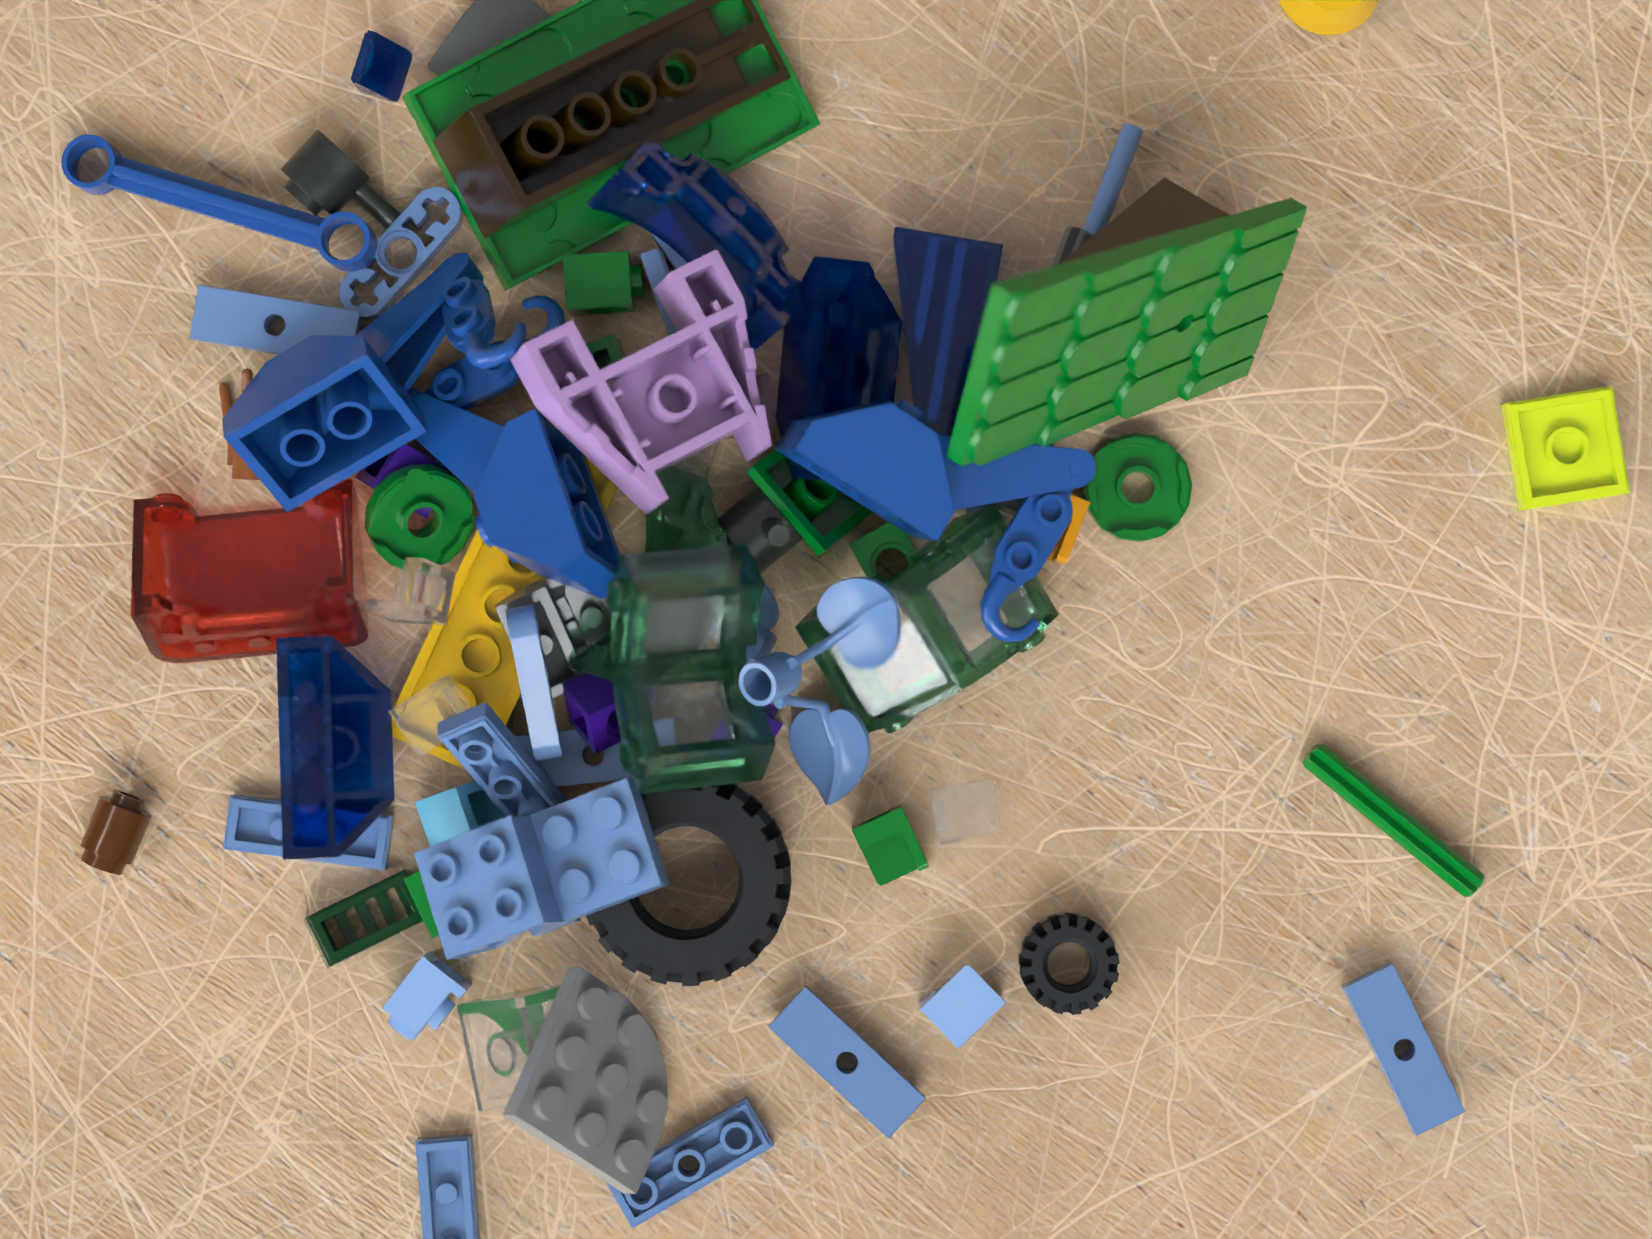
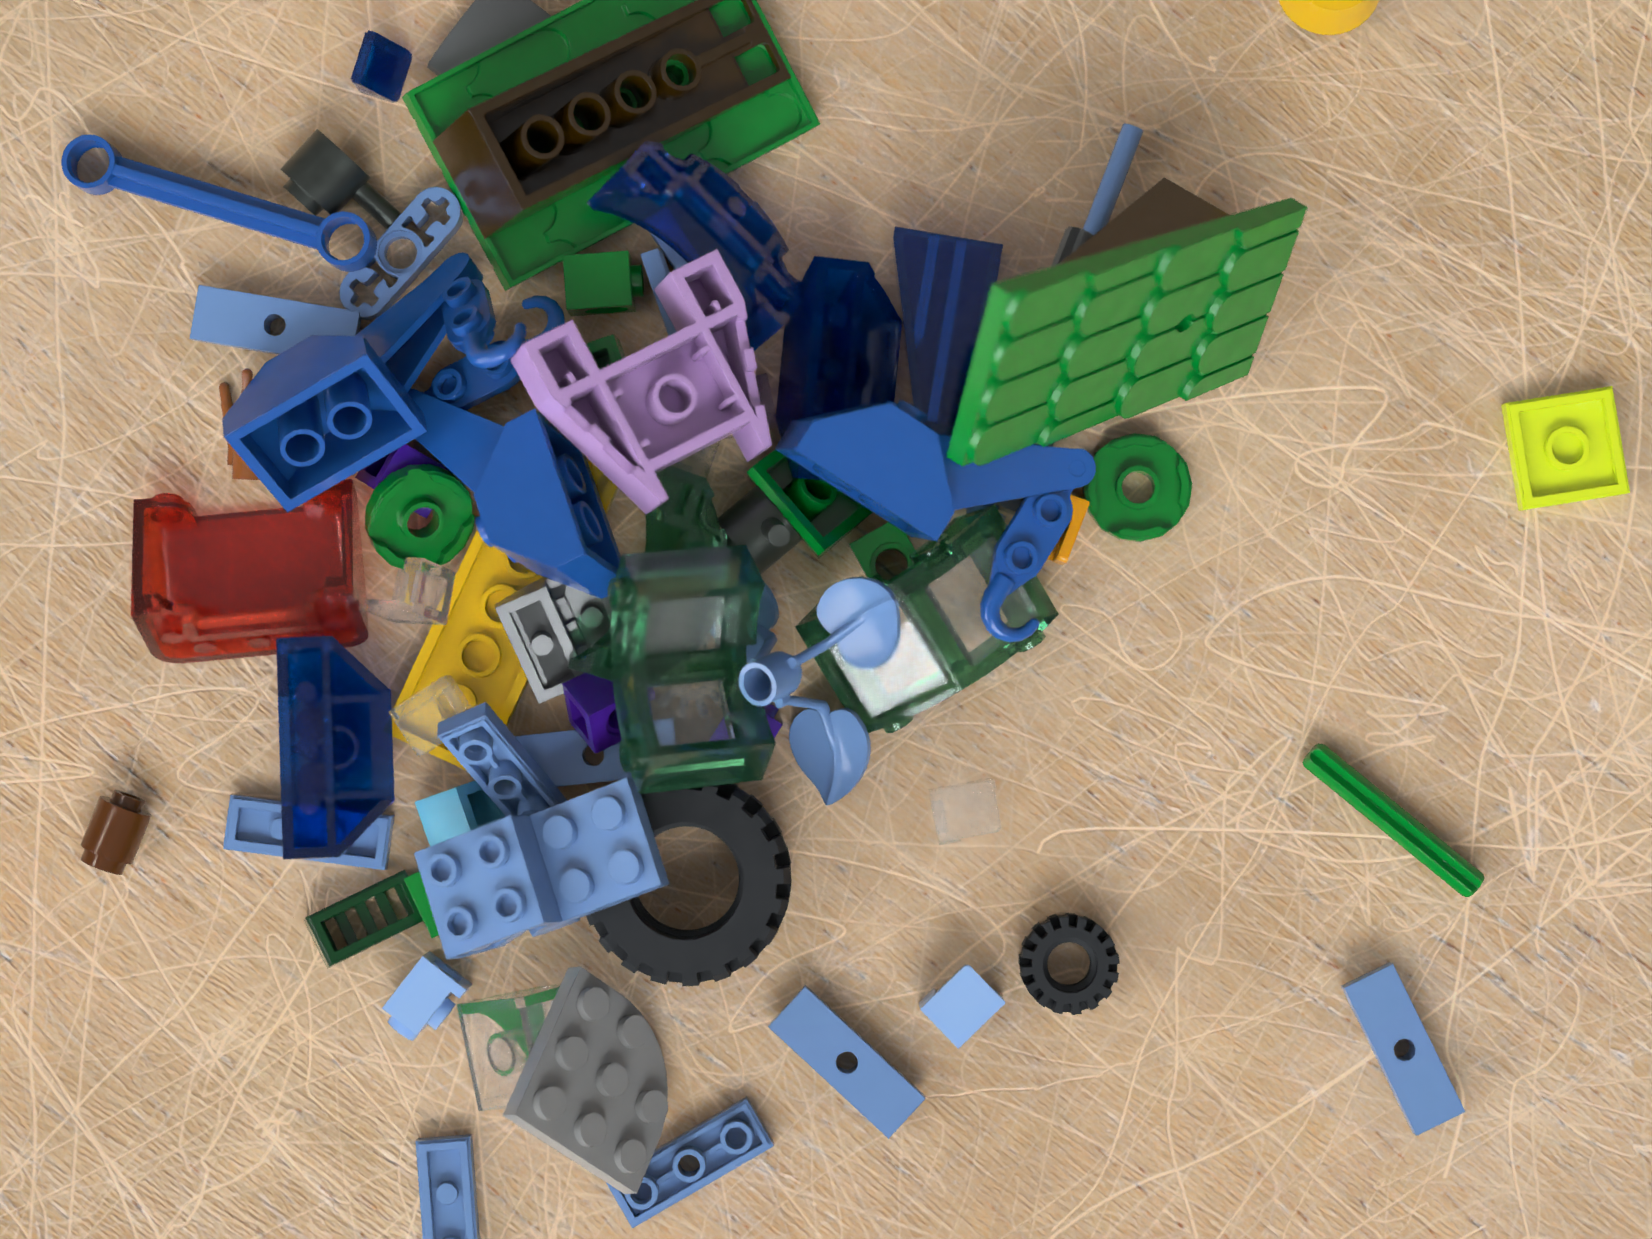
(534, 682): beam -> none
(889, 845): green panel -> none

